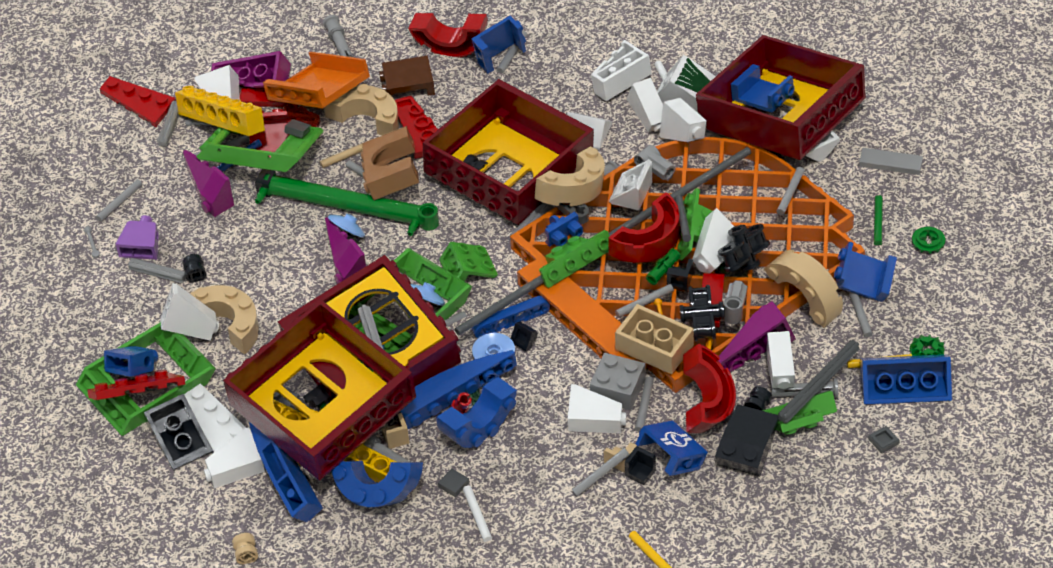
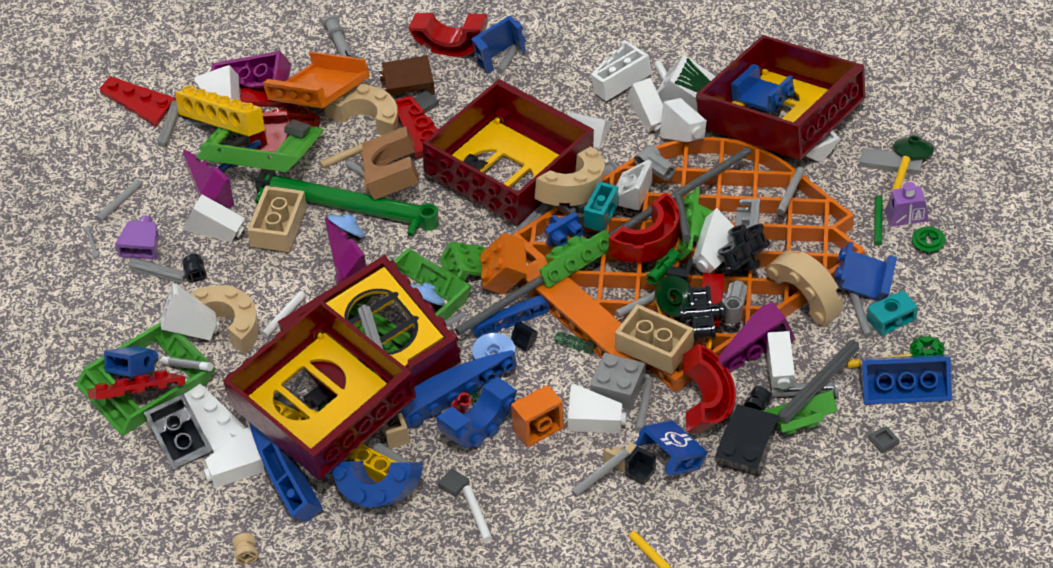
(184, 363): none -> light grey bar
(214, 220): none -> white slope
(277, 219): none -> tan brick
(284, 312): none -> white bar
(426, 101): none -> dark grey tile
(503, 263): none -> orange brick
(537, 415): none -> orange brick
(574, 342): none -> clear green axle
(601, 206): none -> teal brick
(677, 289): none -> dark green dish
(748, 215): none -> light grey hinge
(892, 313): none -> teal brick
(901, 173): none -> yellow bar
(907, 206): none -> medium lavender torso
(913, 147): none -> dark green dish

